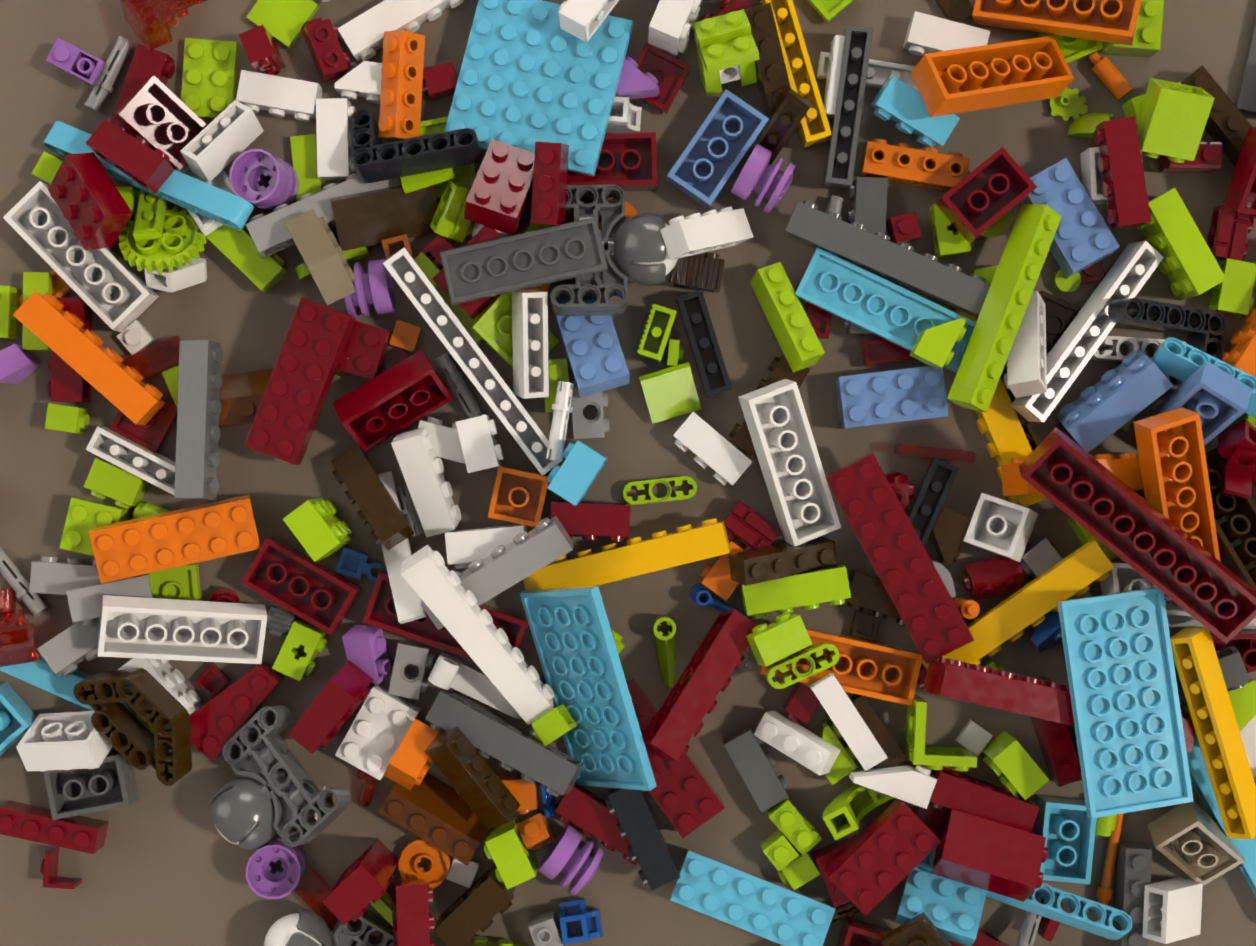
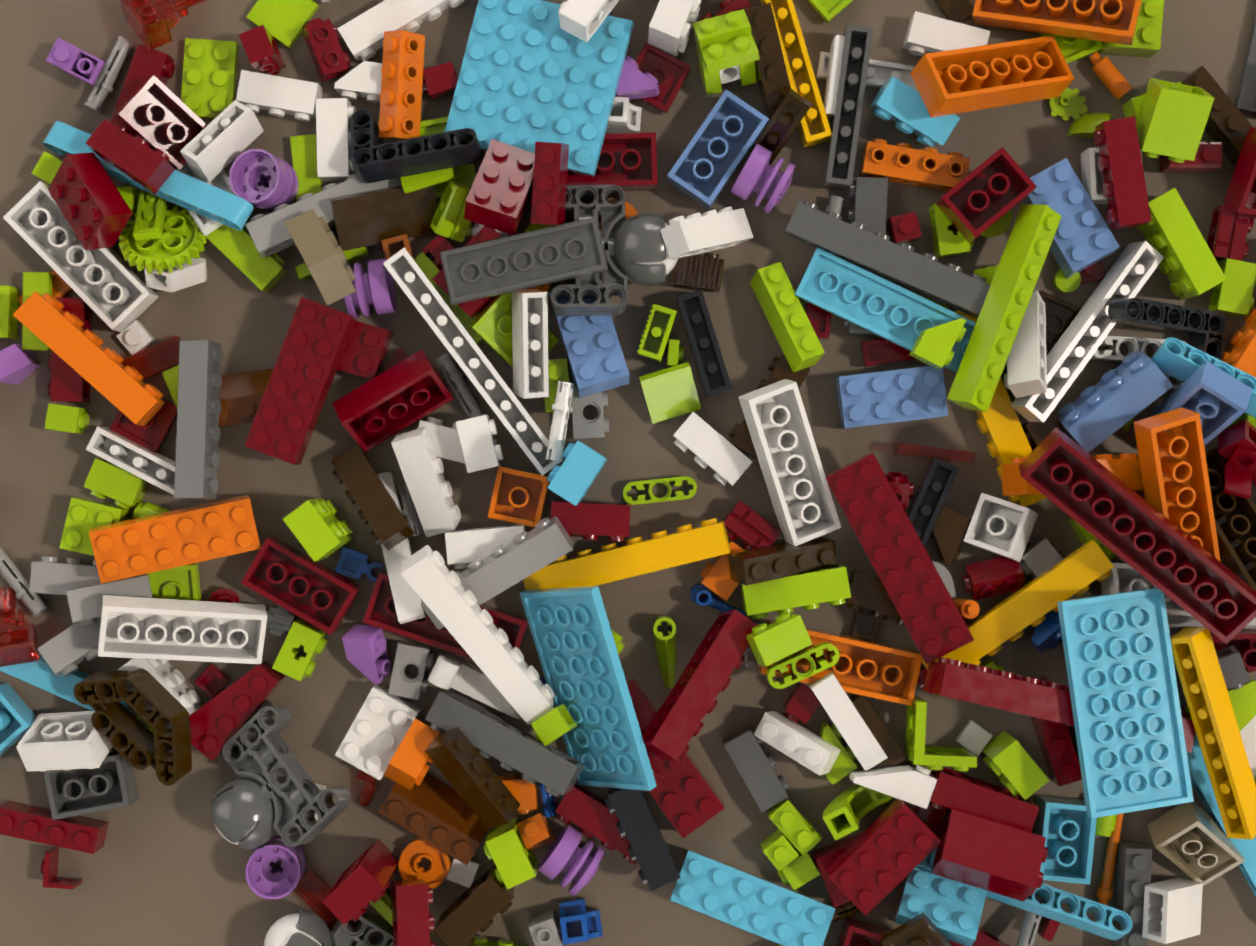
(332, 708): dark red brick -> none
(405, 336): orange tile -> none

